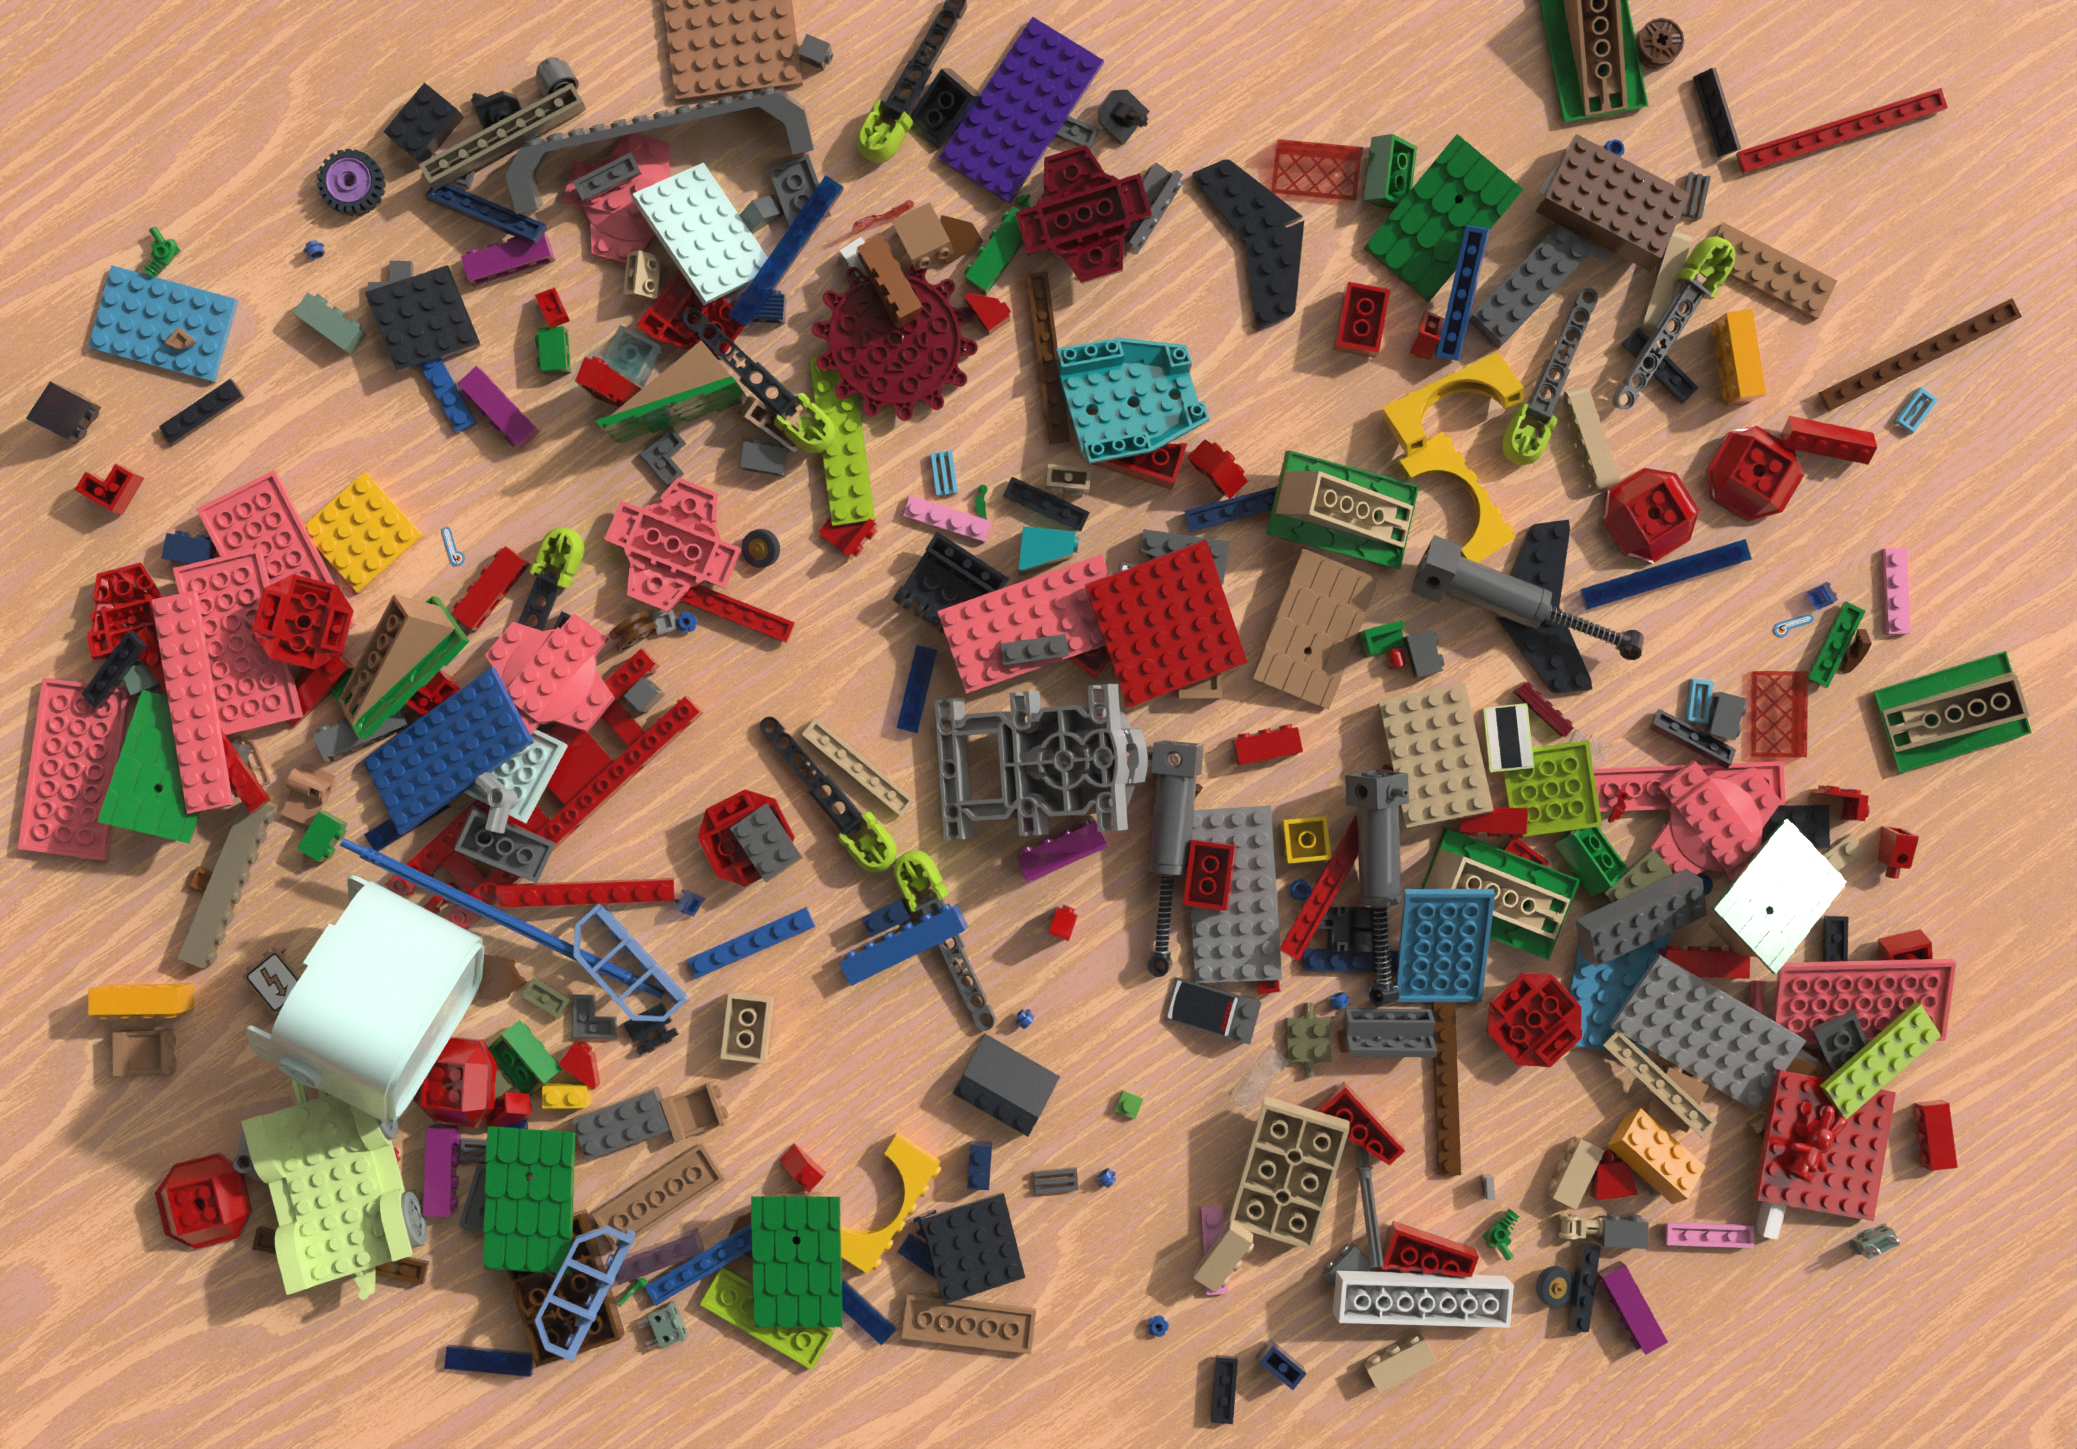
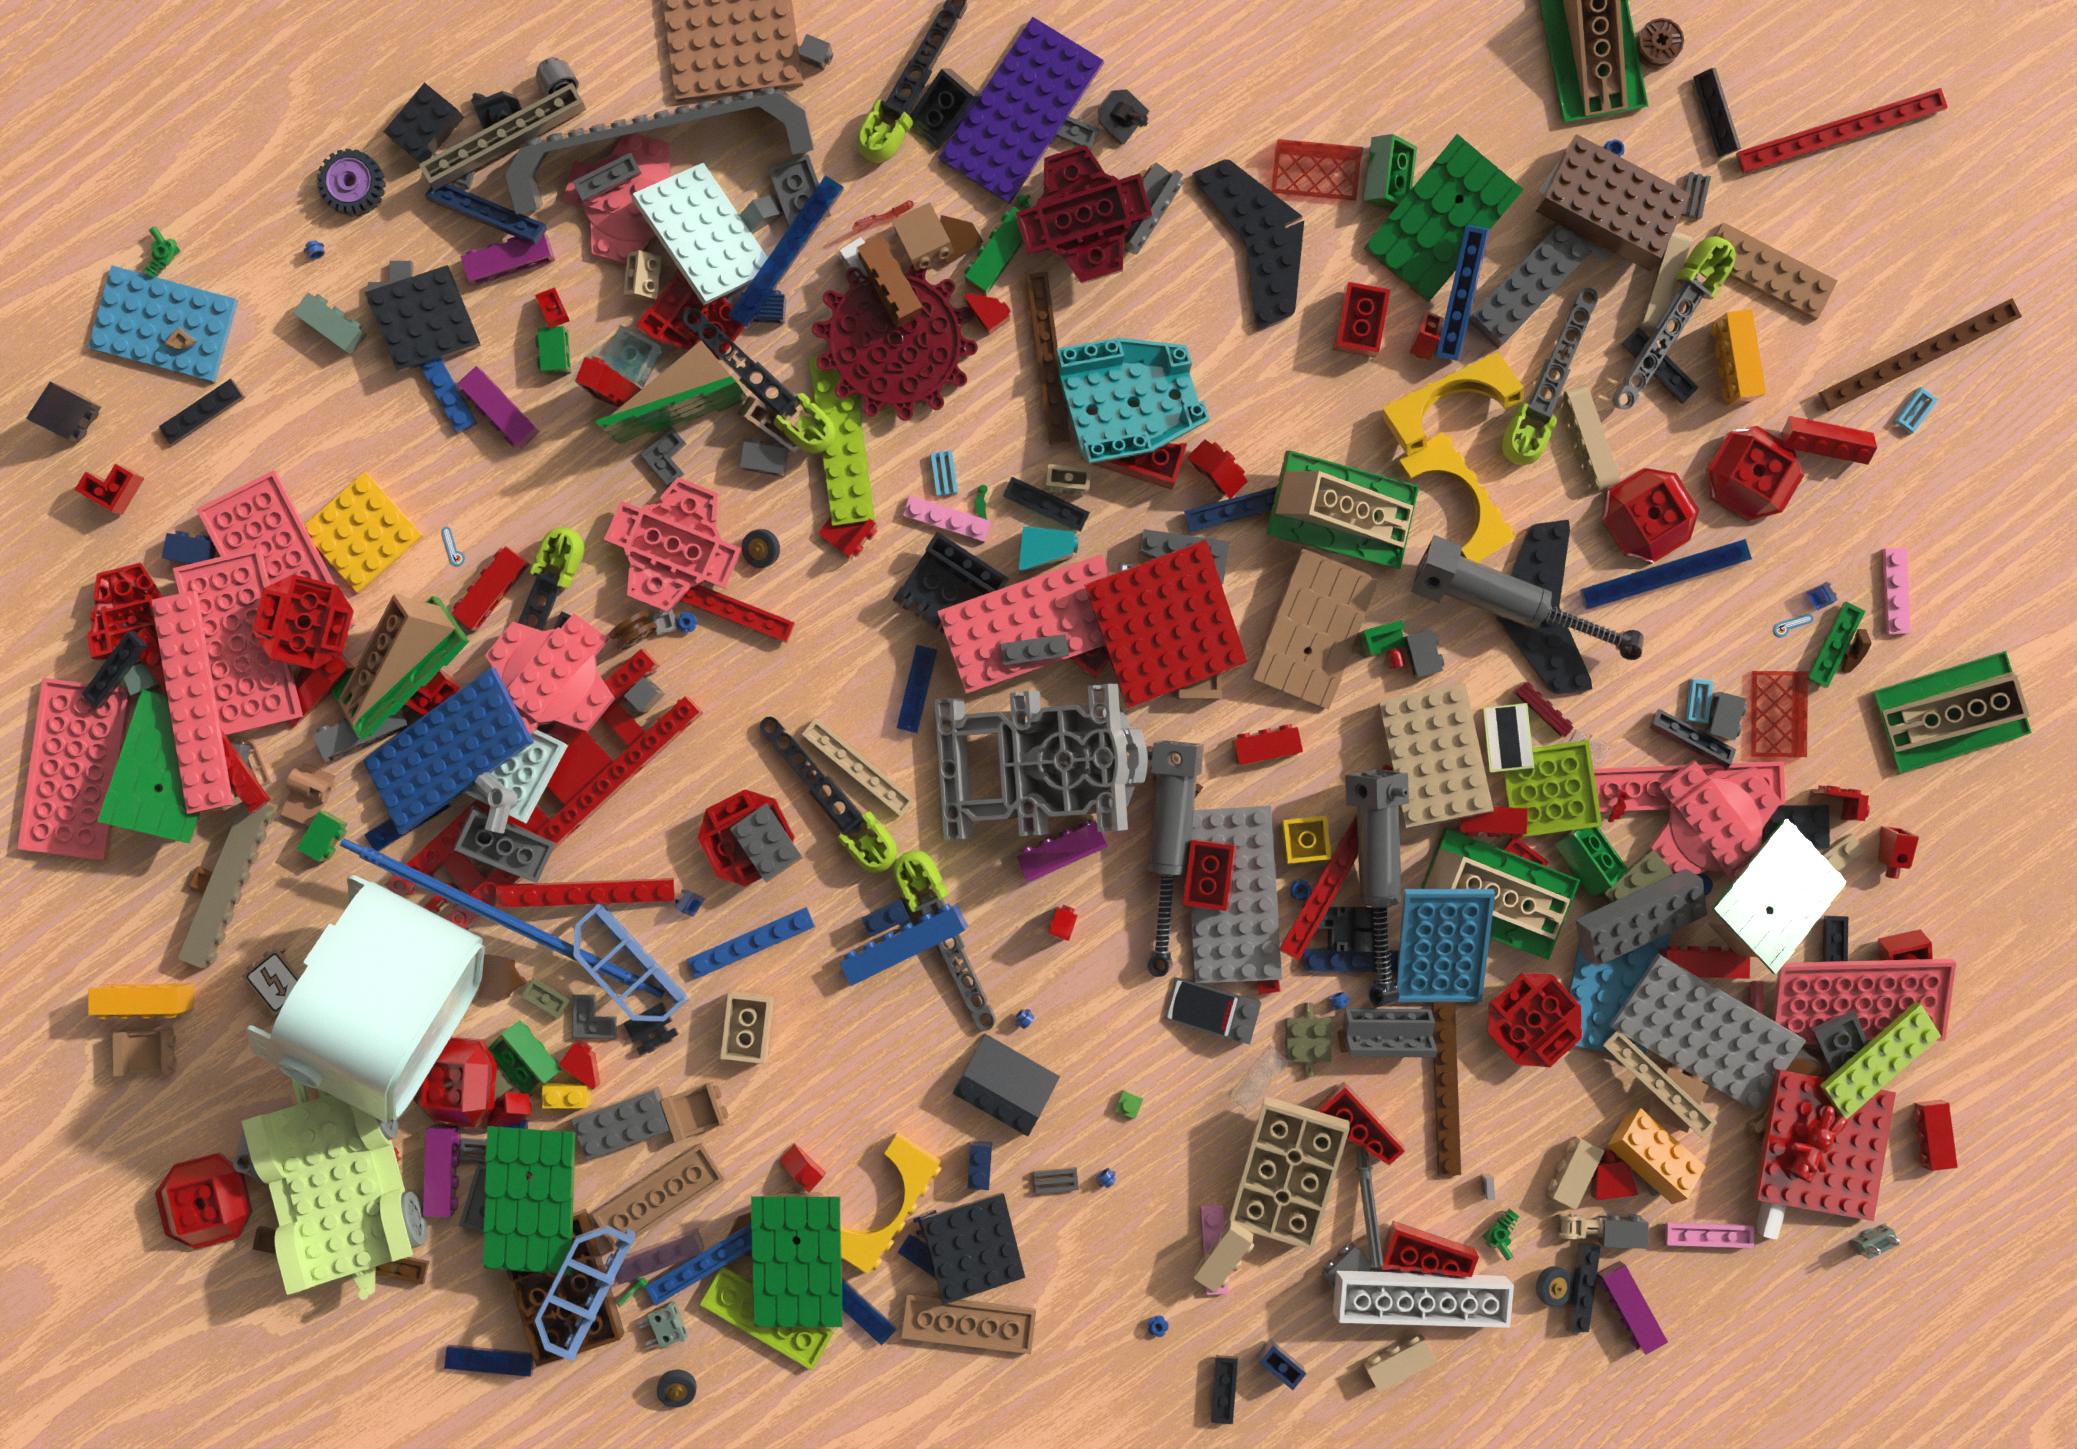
(676, 1388): none -> black wheel

